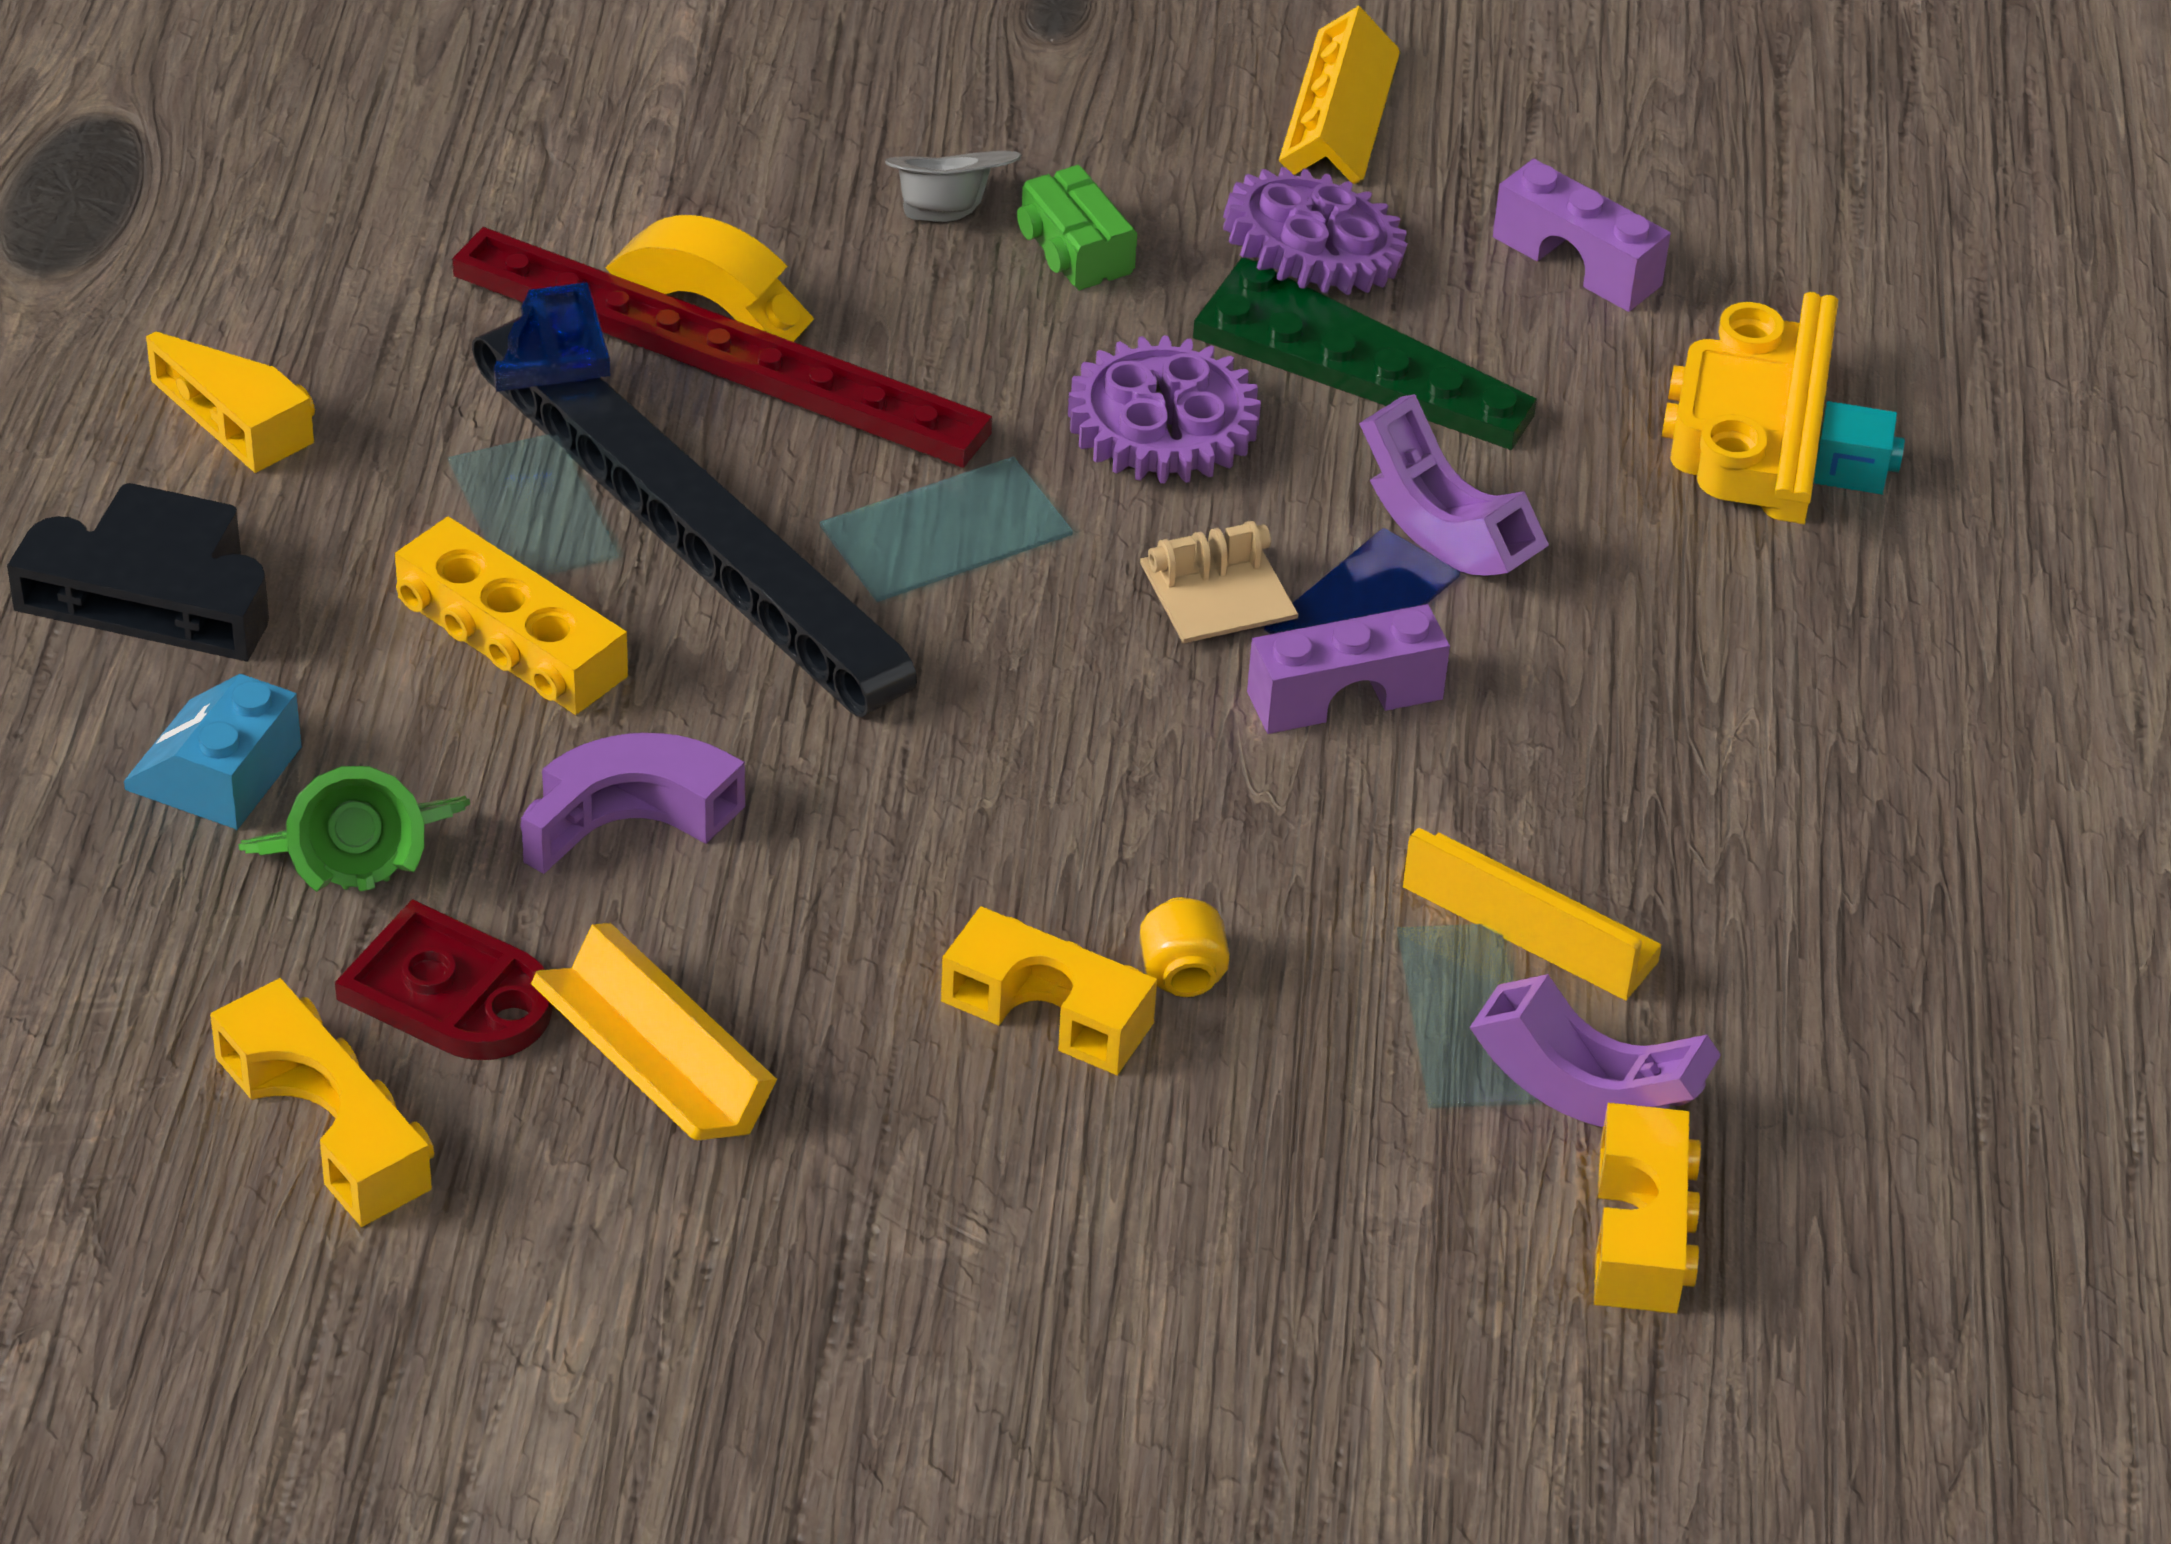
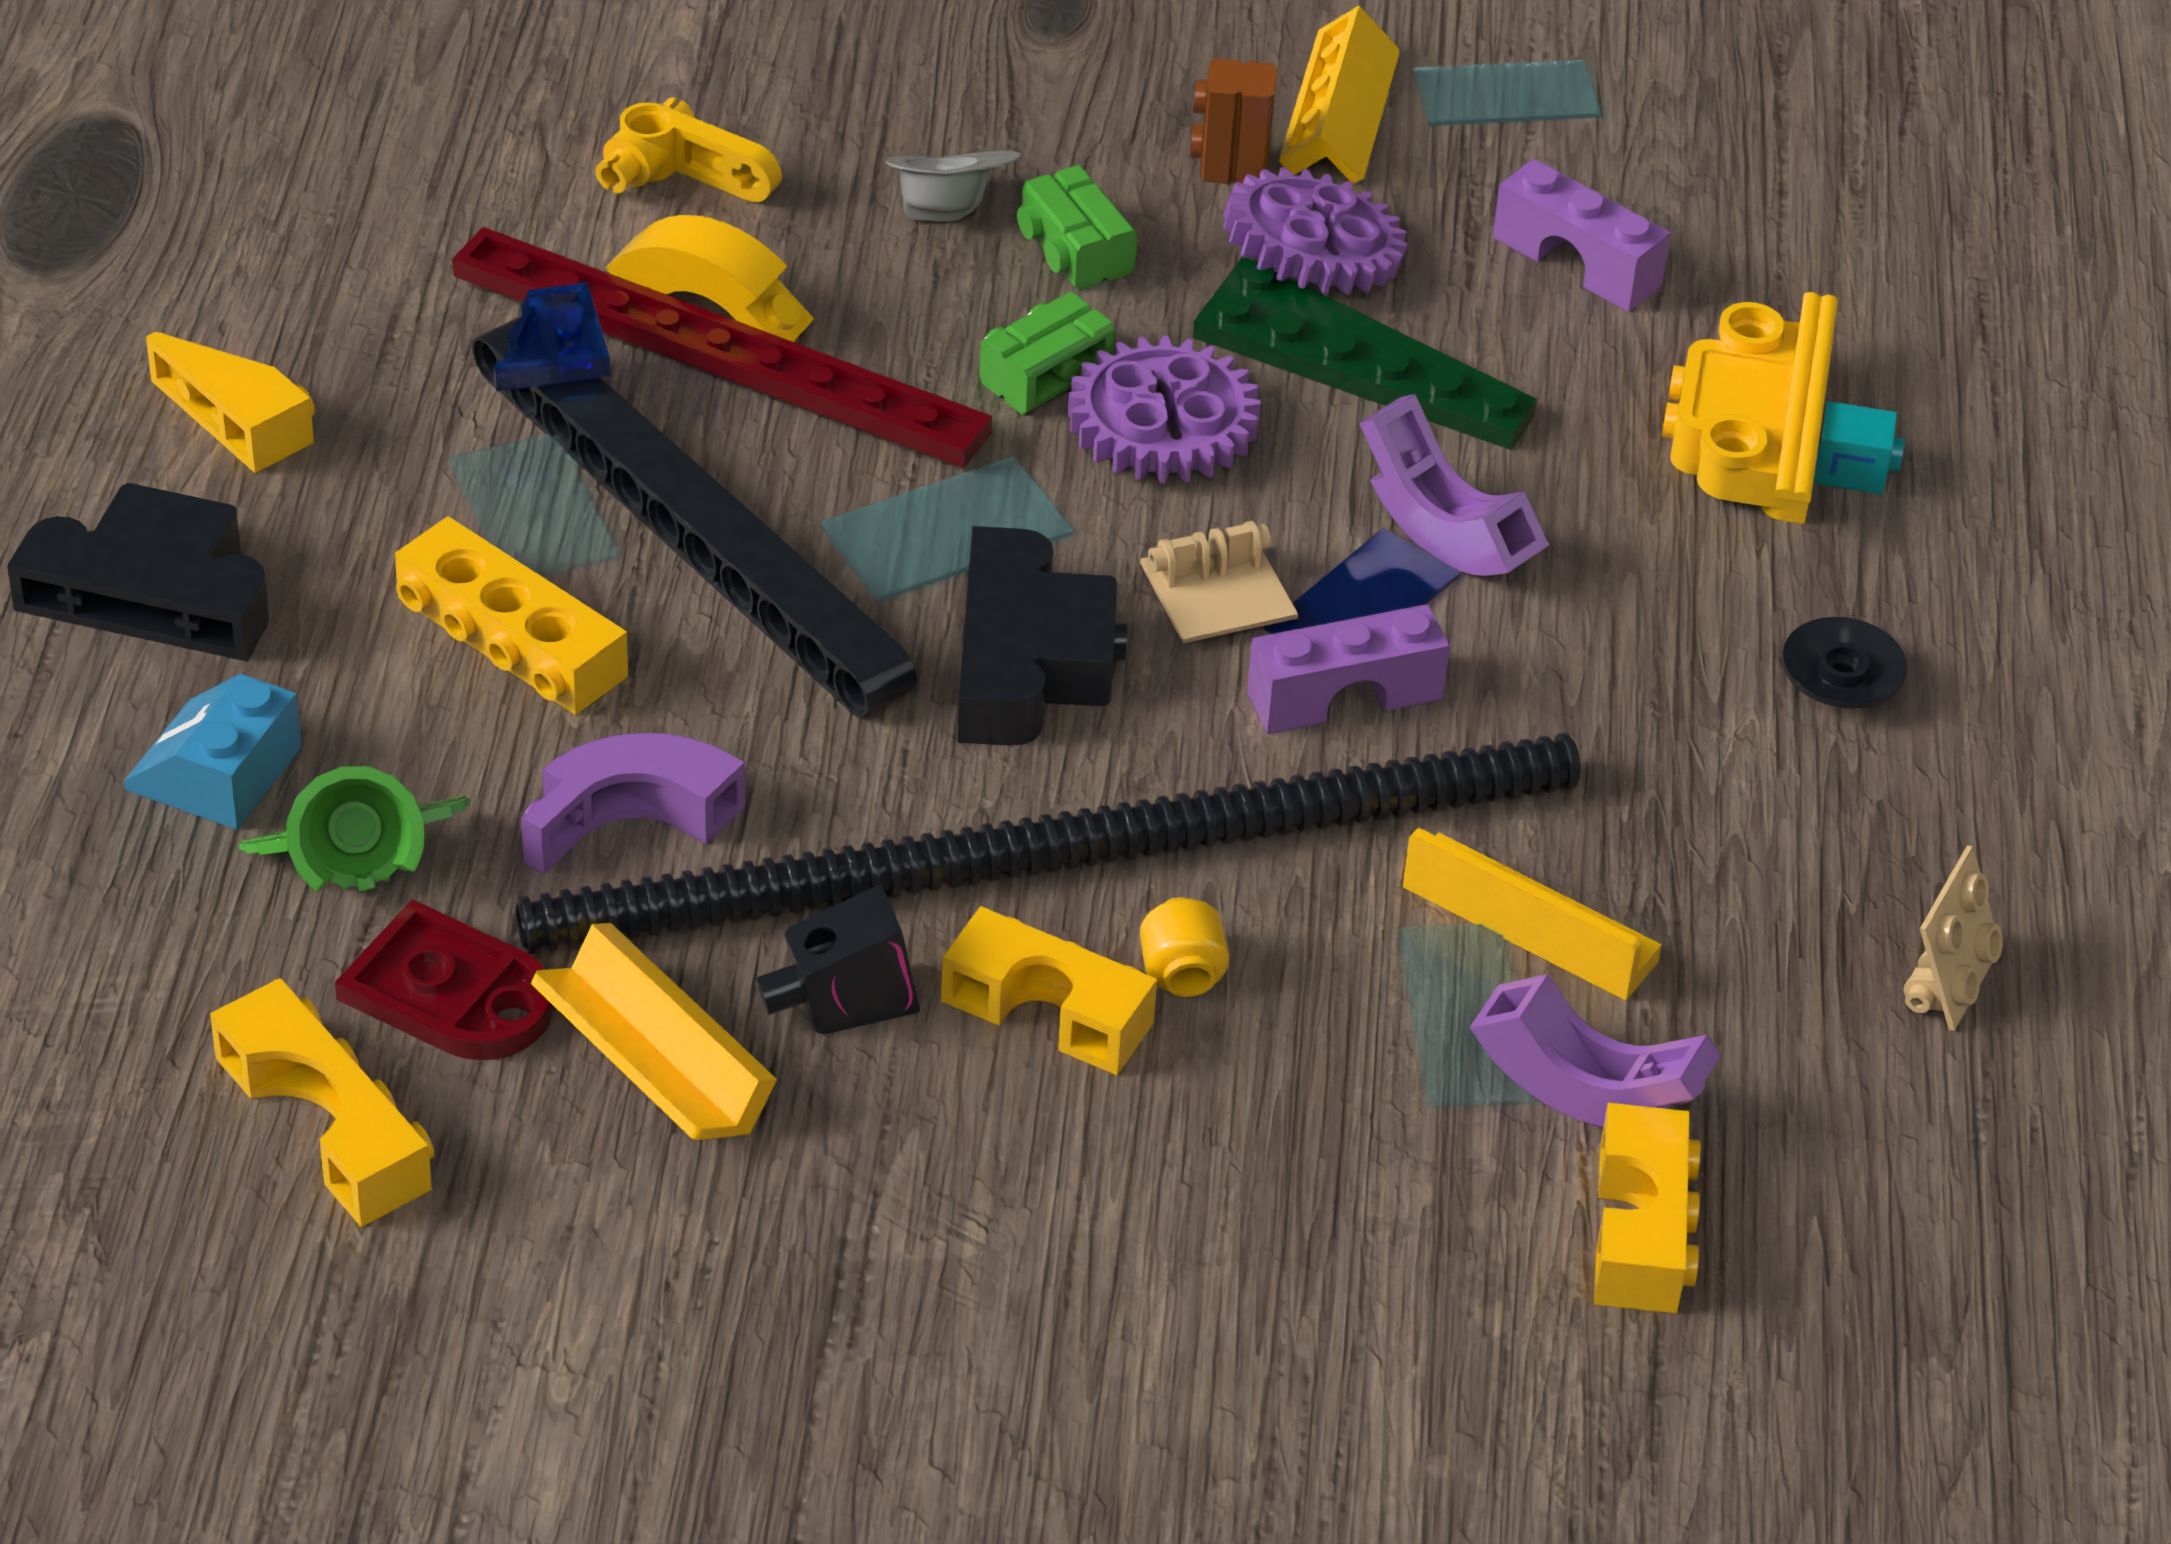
(665, 140): none -> yellow piece
(845, 966): none -> black torso
(1031, 638): none -> black brick
(1043, 351): none -> bright green brick
(1053, 841): none -> black piece
(1237, 120): none -> dark orange brick
(1506, 92): none -> clear light blue piece
(1844, 662): none -> black dish
(1958, 945): none -> tan hinge

